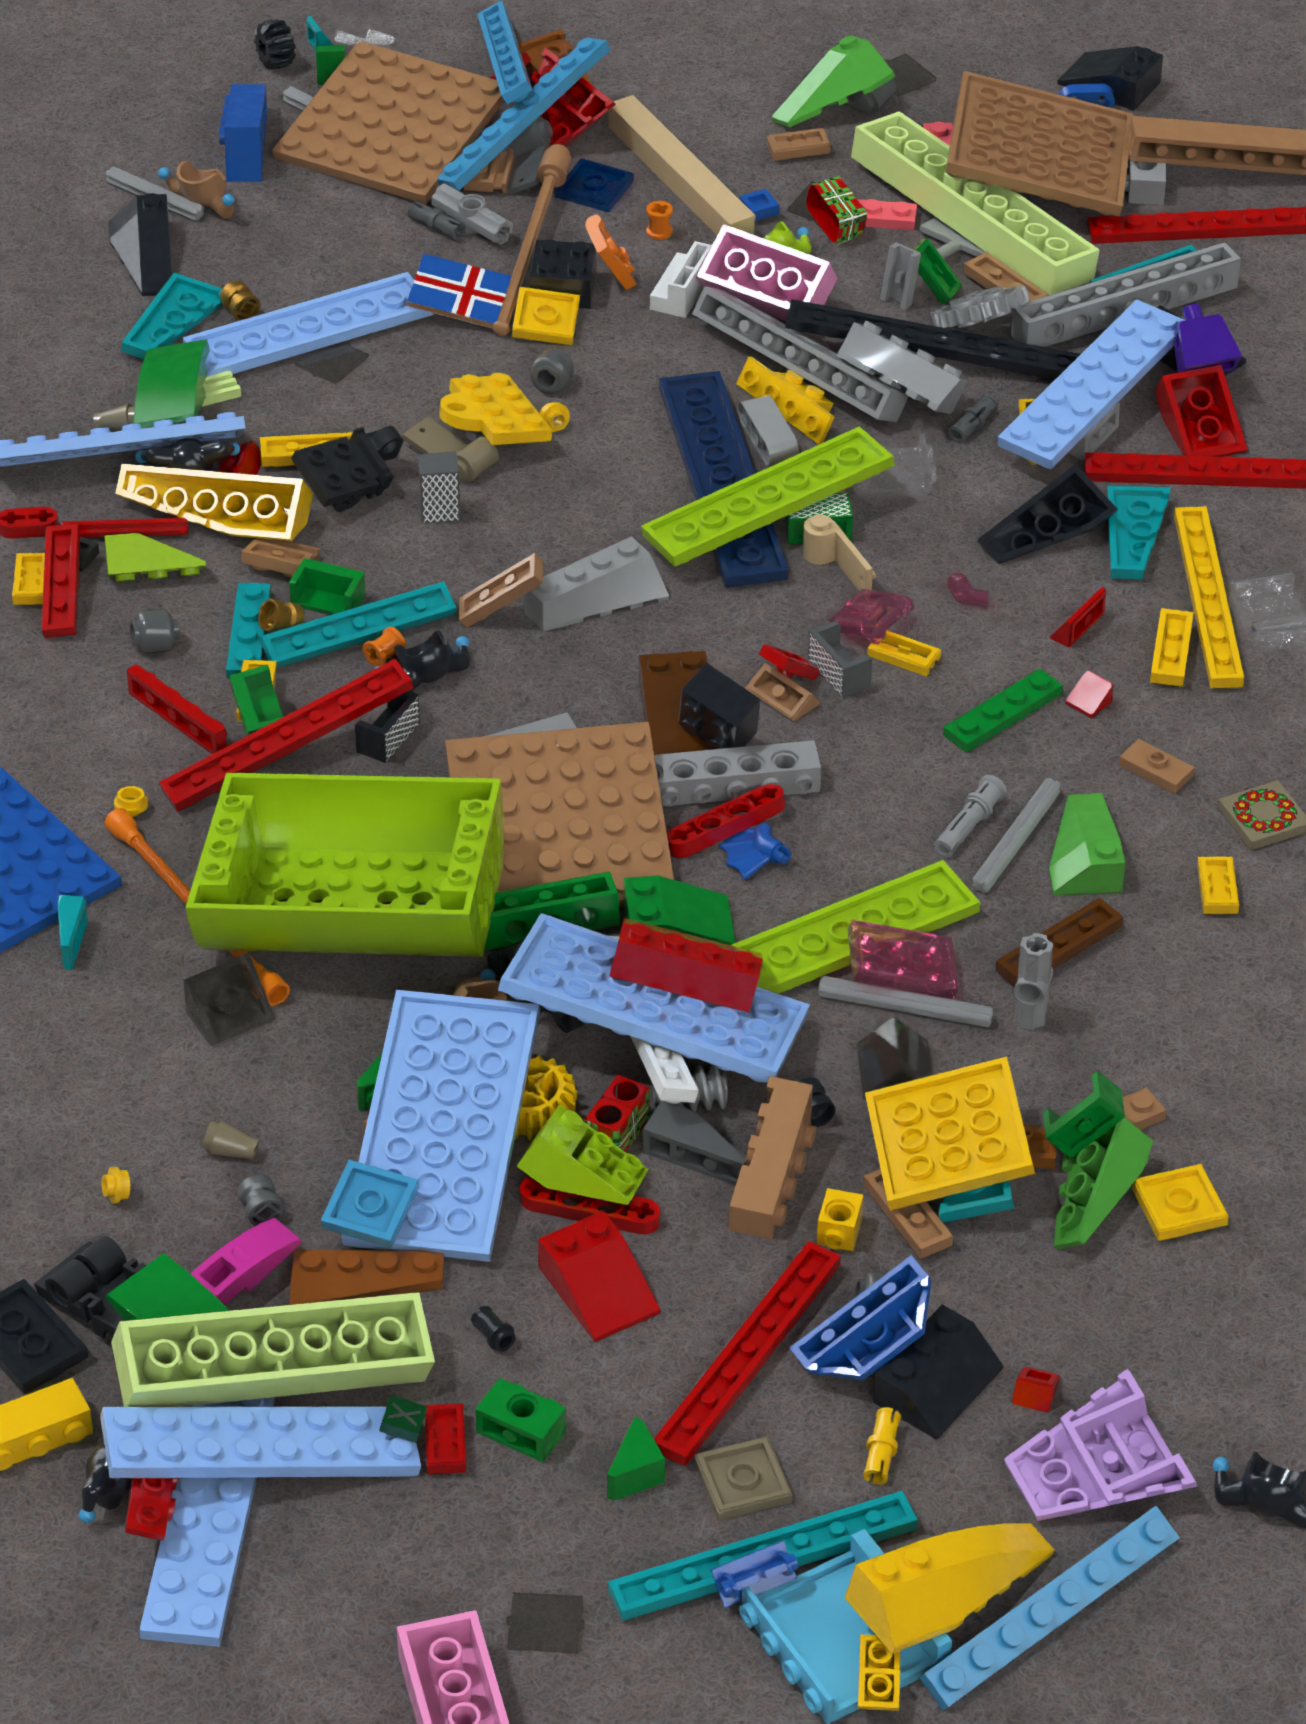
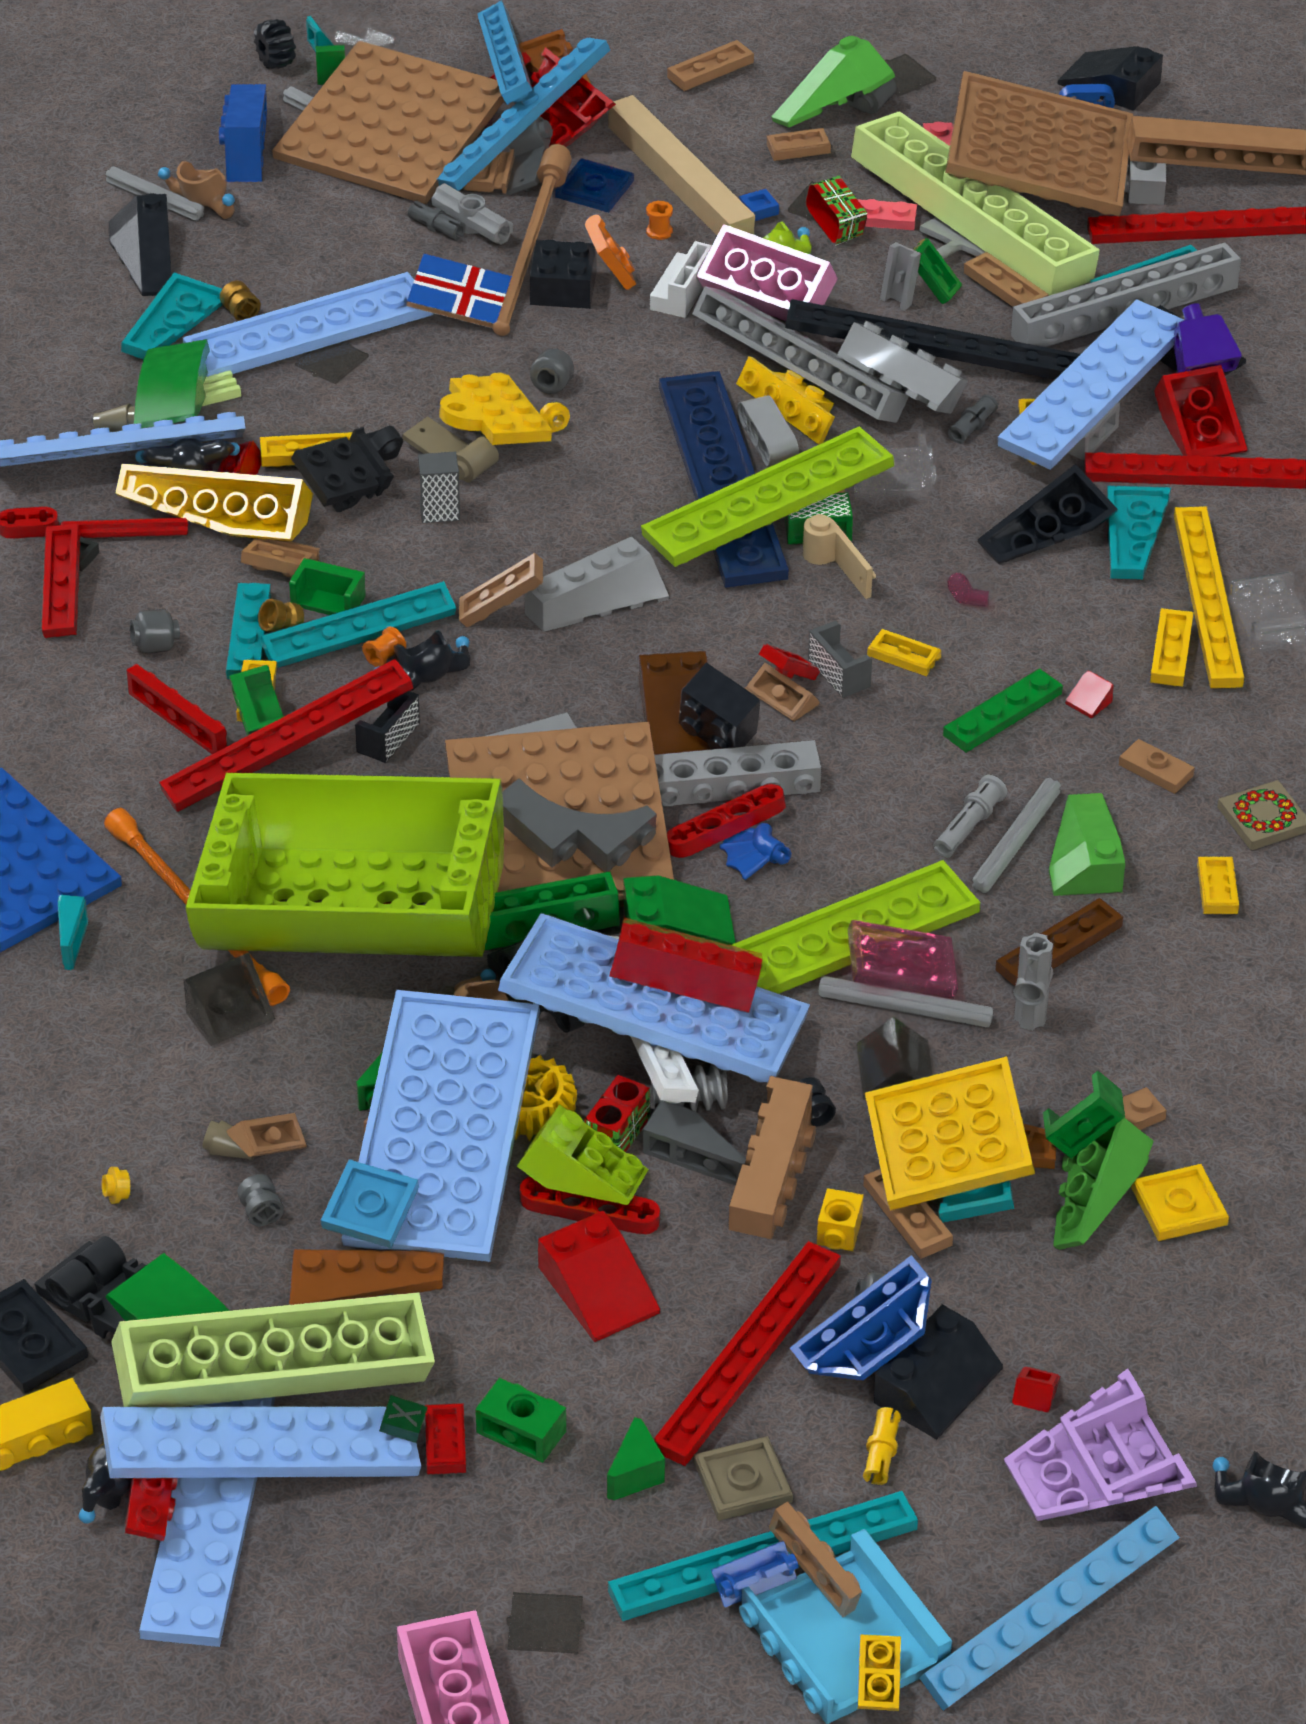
(28, 579): yellow plate -> none
(131, 799): yellow plate -> none
(139, 554): lime slope -> none
(246, 1260): dark pink slope -> none
(268, 1135): none -> medium nougat slope
(499, 1335): black pin -> none
(545, 316): yellow plate -> none
(558, 831): none -> dark grey arch
(710, 65): none -> medium nougat plate
(816, 1559): none -> medium nougat plate
(862, 610): clear pink plate -> none
(941, 1580): yellow wedge -> none
(980, 306): light grey gear -> none
(1081, 619): red slope -> none

